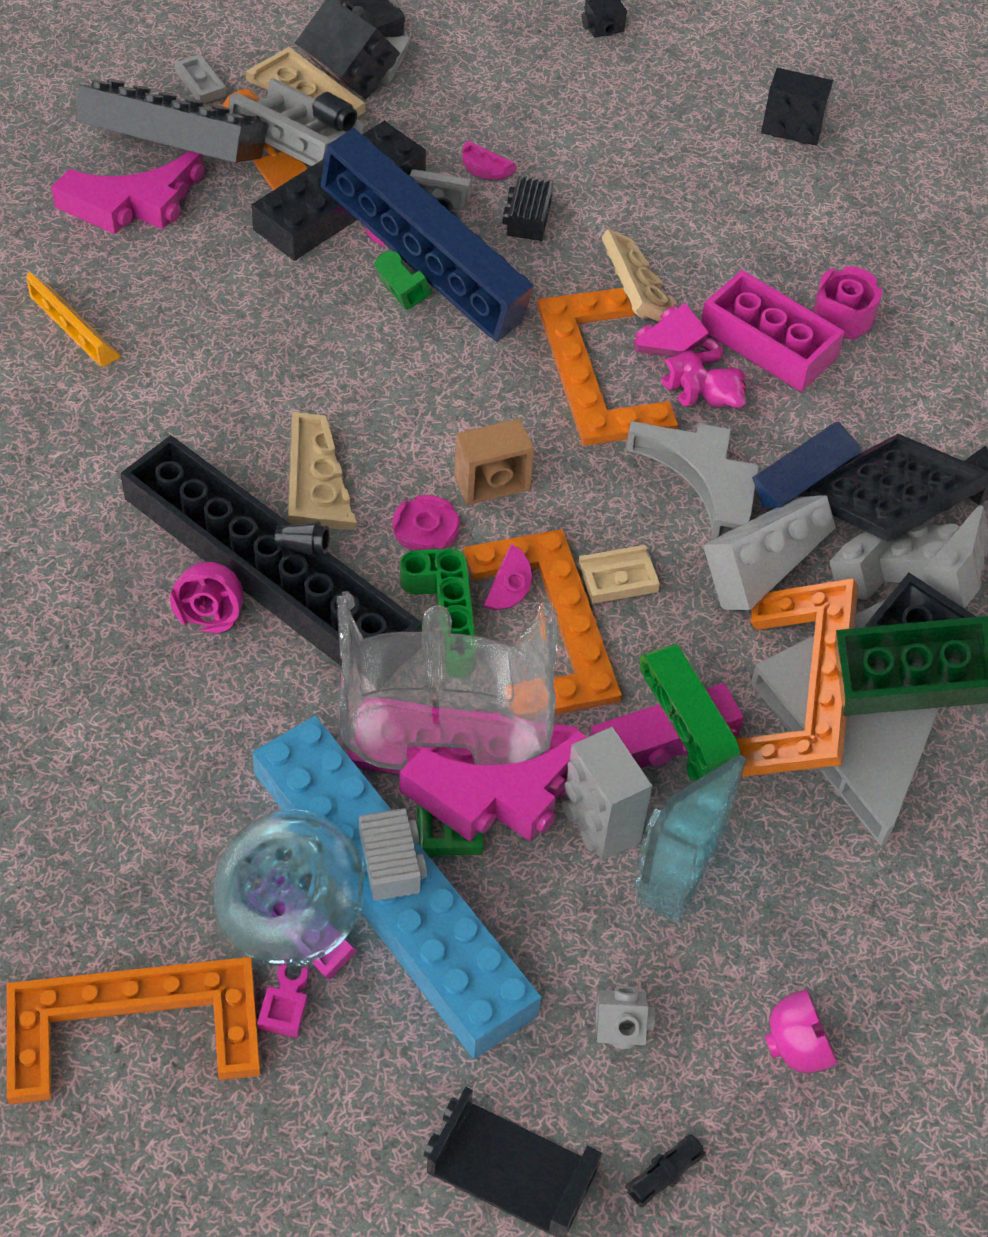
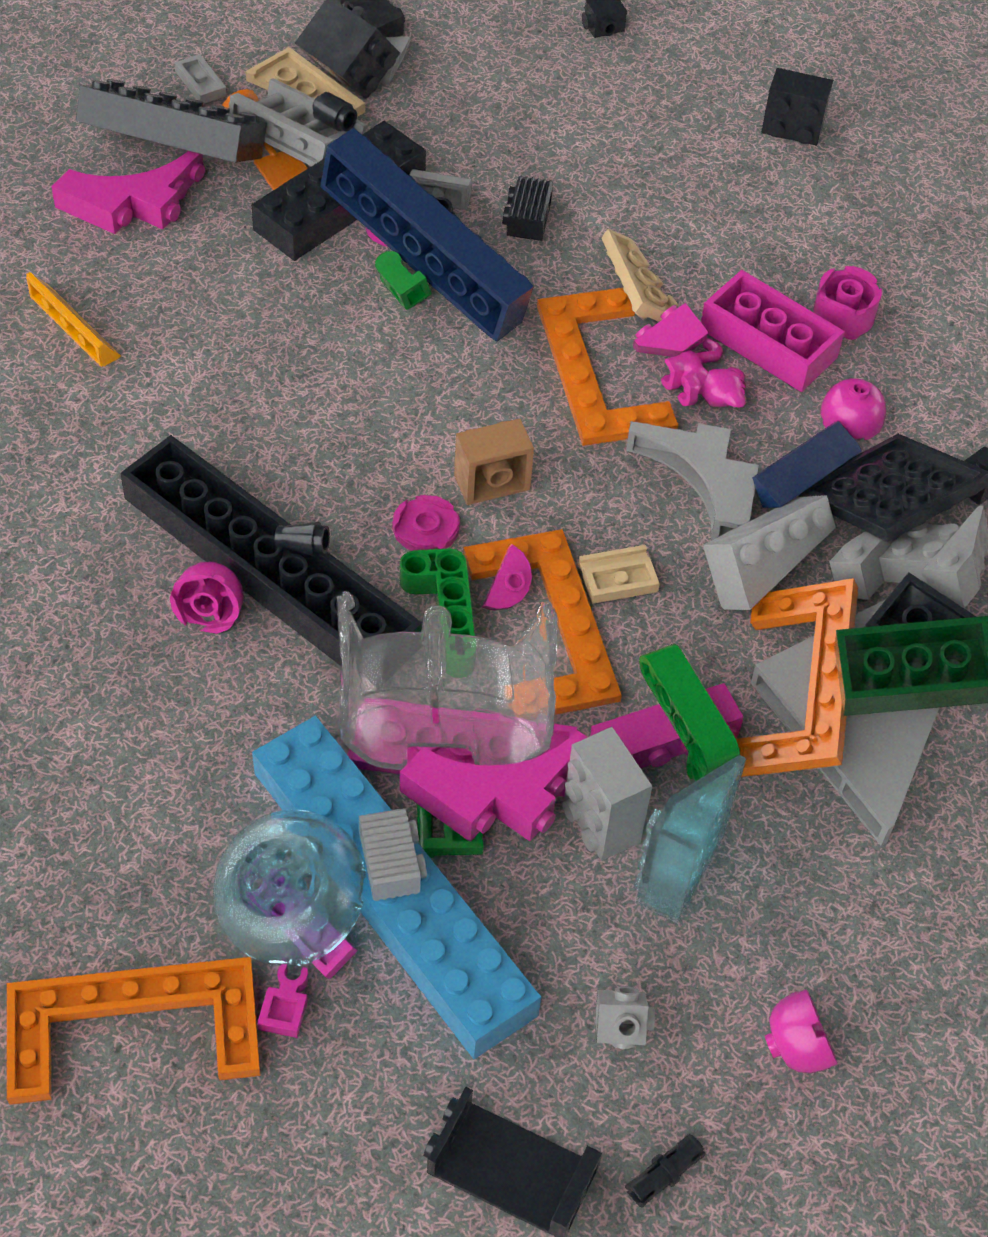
(315, 476): tan wing -> none
(485, 163): dark pink plate -> none
(856, 406): none -> dark pink cylinder

